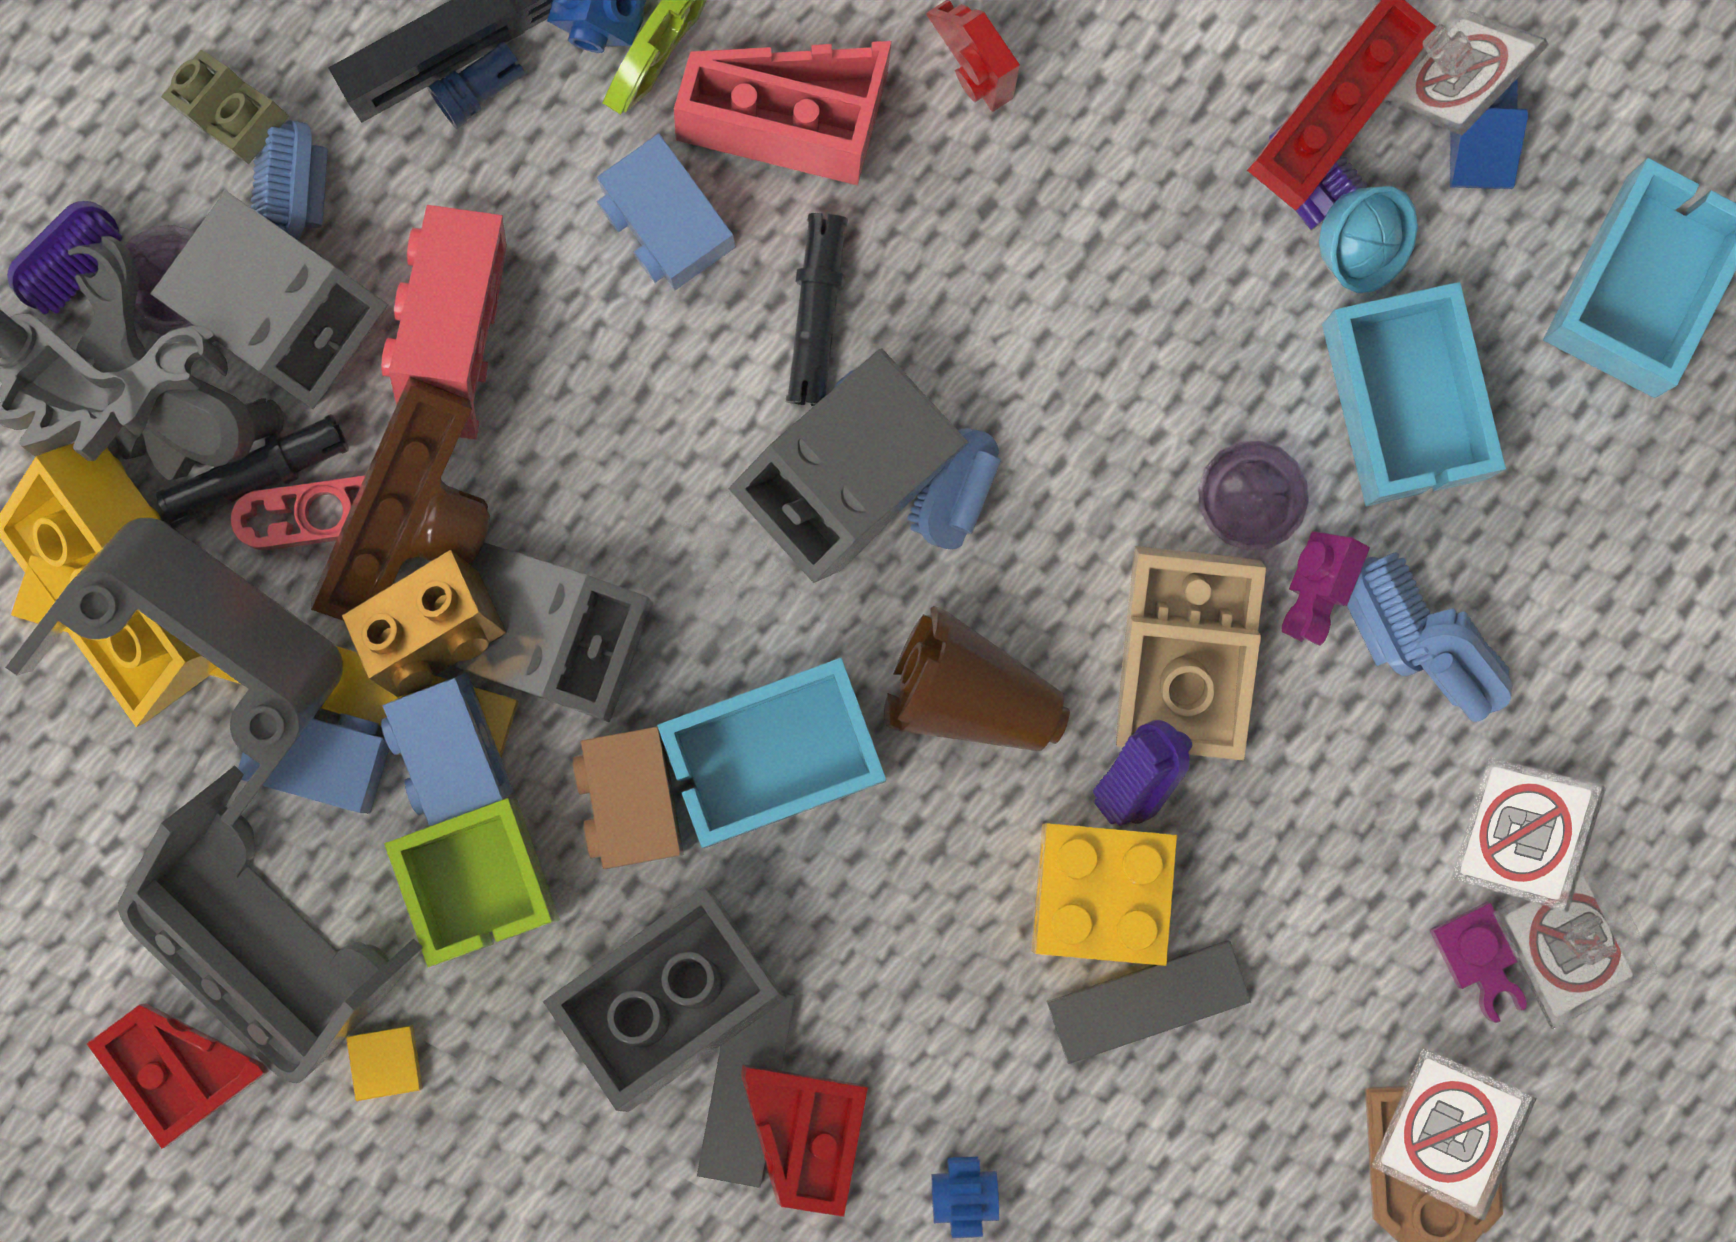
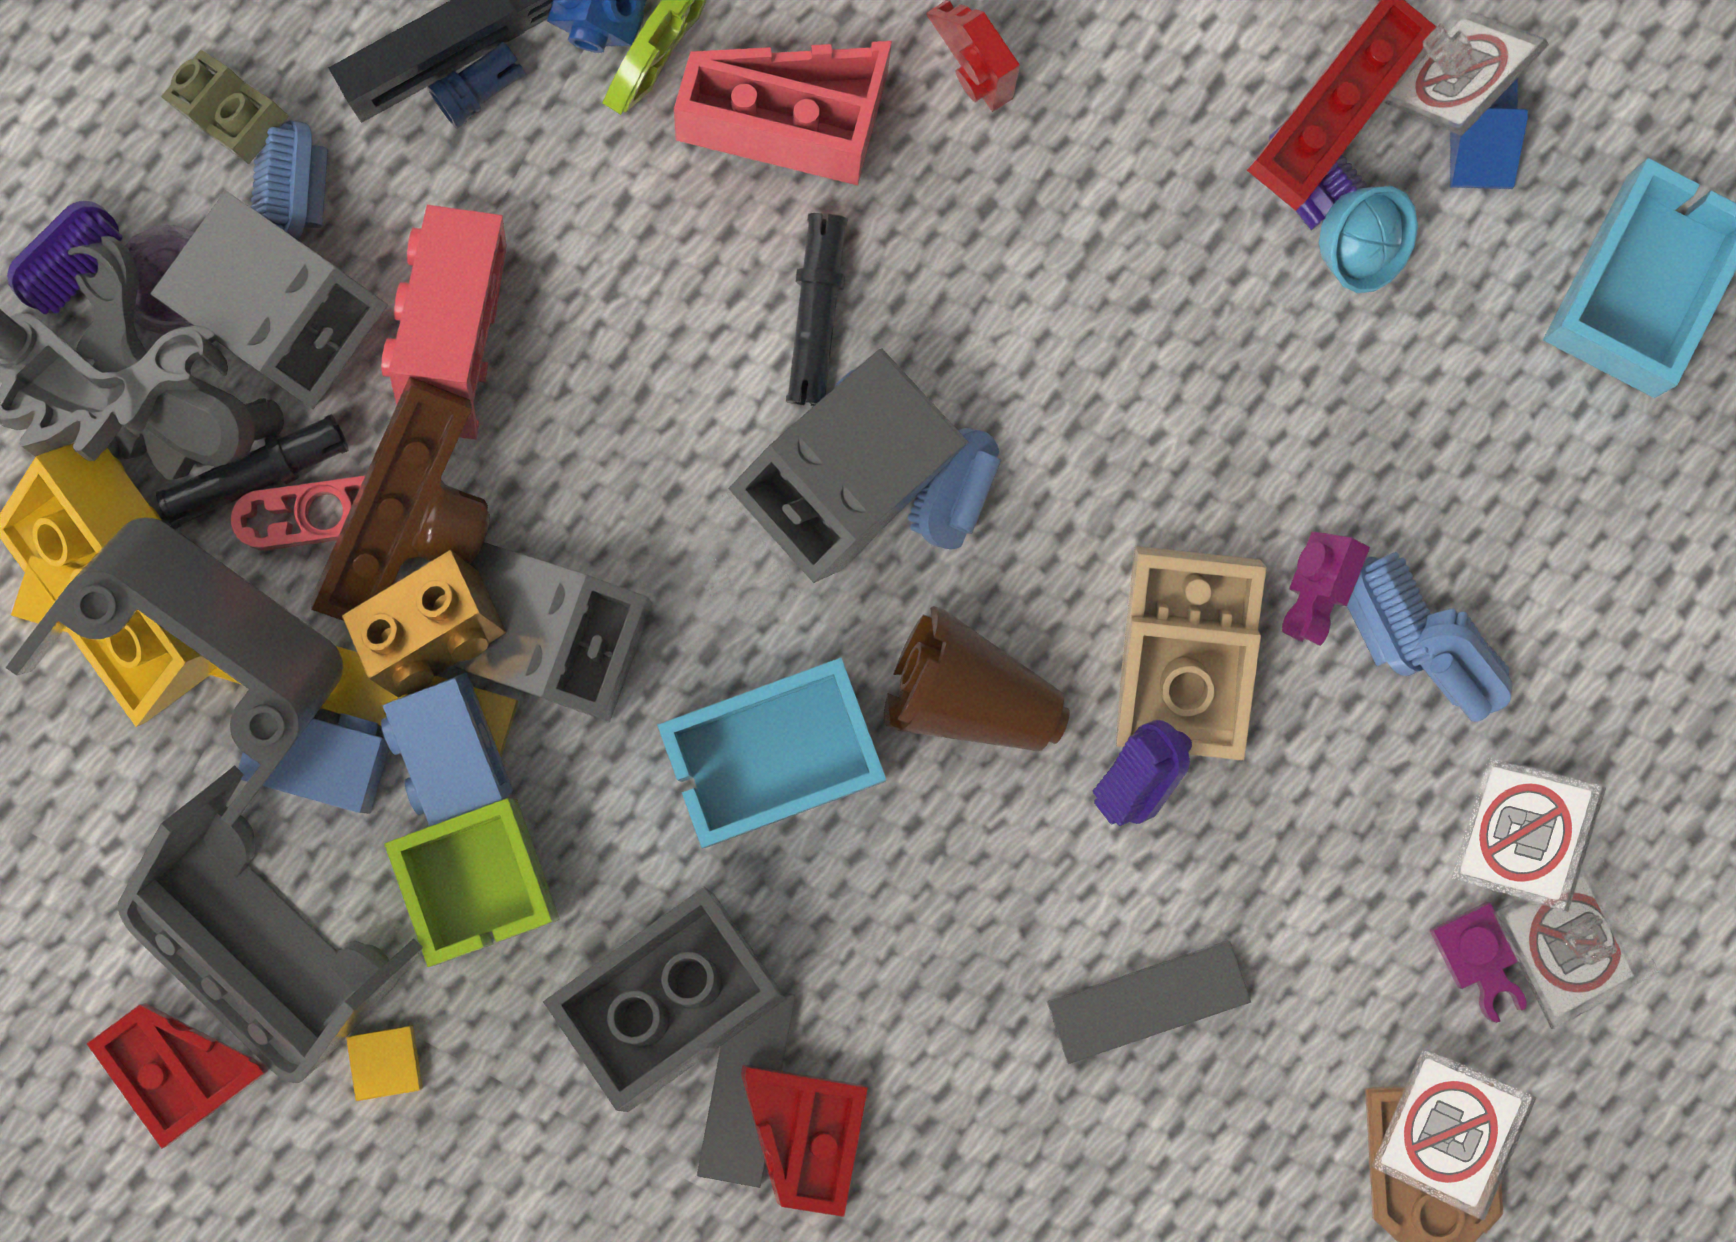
(629, 798): medium nougat brick -> none
(665, 213): medium blue brick -> none
(965, 1197): blue gear -> none
(1104, 894): yellow piece -> none
(1253, 495): clear purple hat -> none
(1413, 394): medium azure piece -> none

